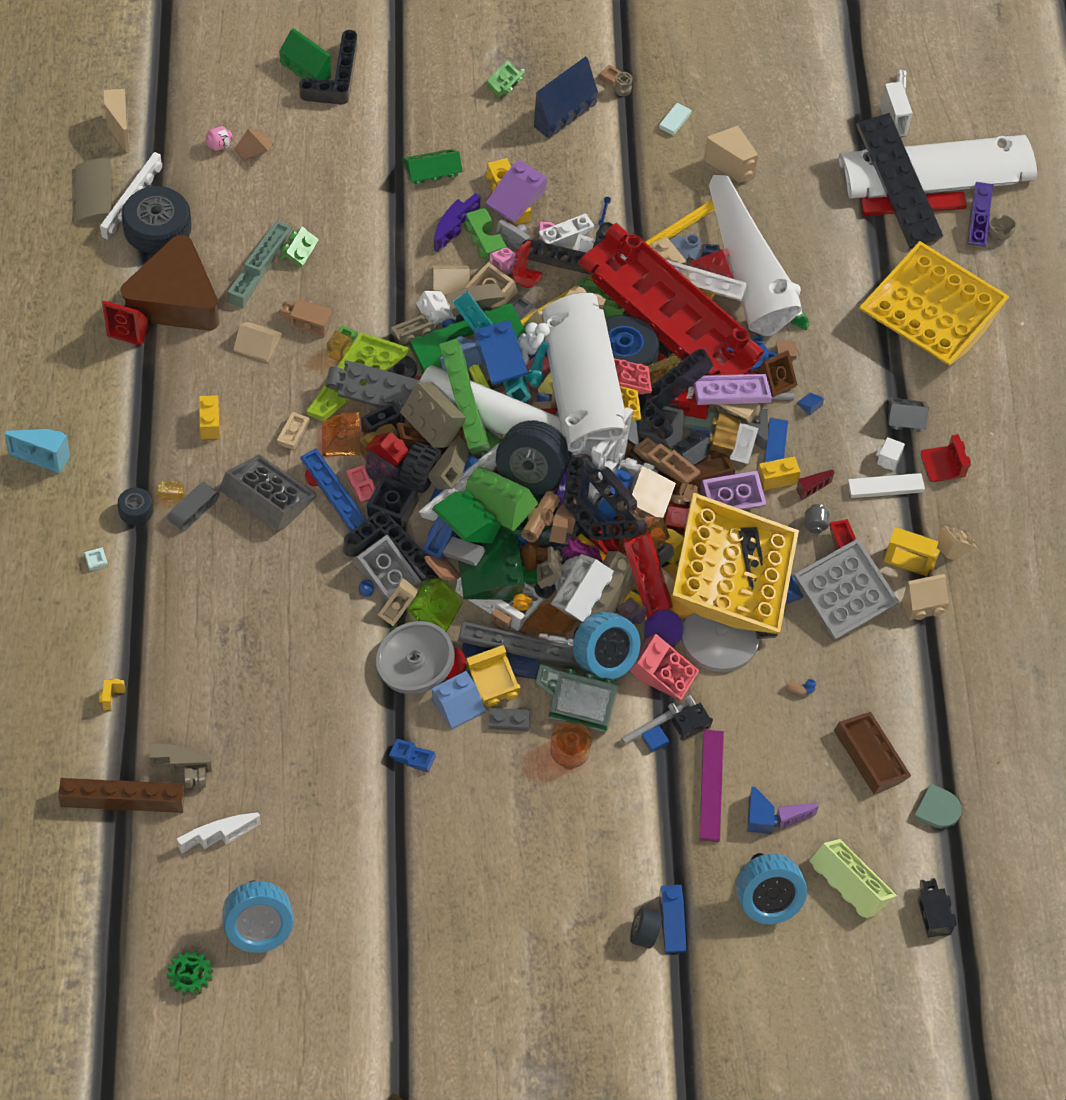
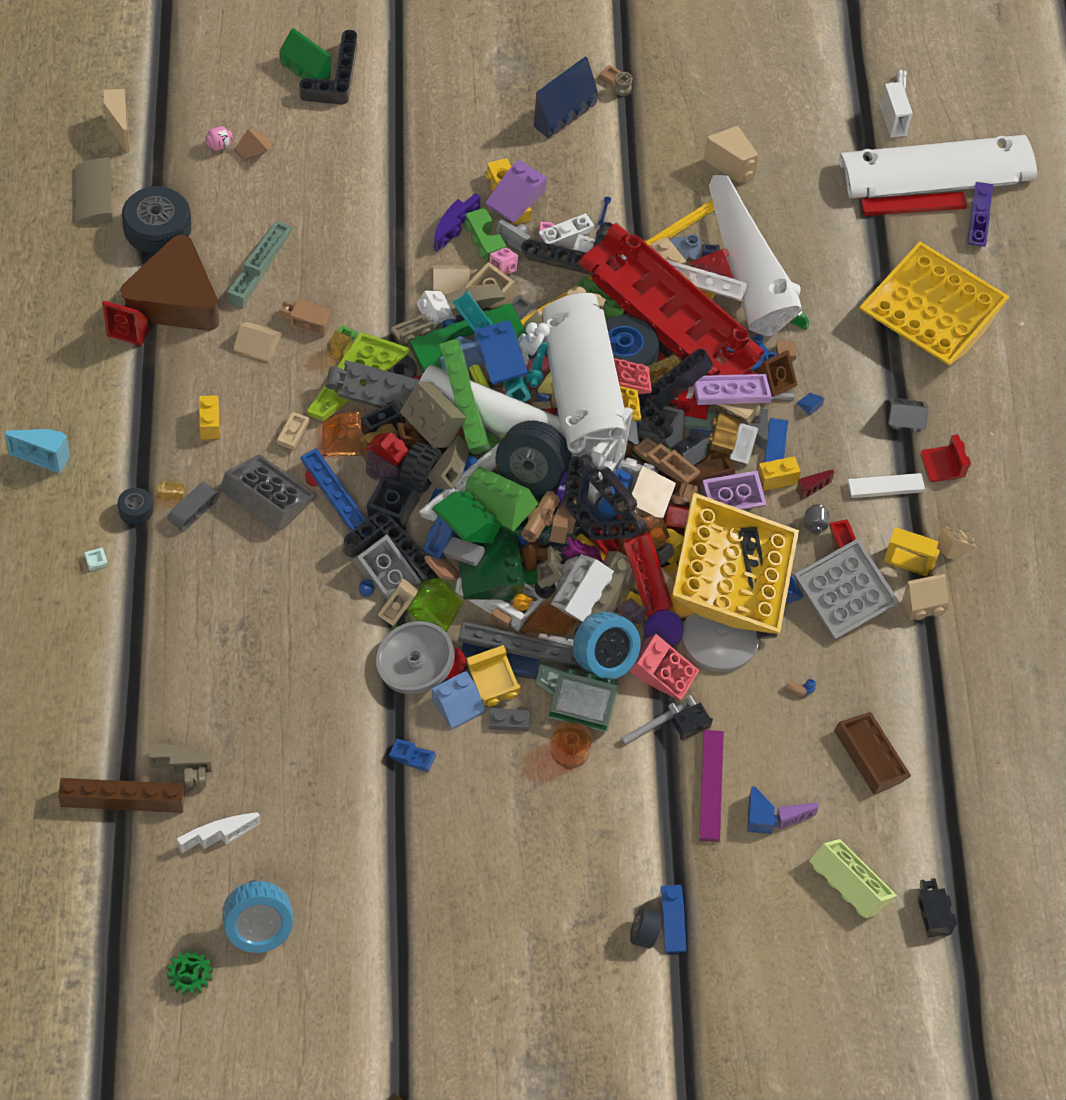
(109, 687): yellow bracket -> none
(141, 181): white plate -> none
(299, 246): bracket -> none
(360, 483): coral slope -> none
(433, 165): green slope -> none
(503, 78): bright green bracket -> none
(522, 275): red bracket -> none
(655, 738): blue tile -> none
(675, 119): light aqua tile -> none
(771, 888): dark azure wheel -> none
(890, 453): white brick -> none
(899, 180): black plate -> none
(939, 808): sand green tile -> none
(1002, 228): dark tan hair -> none

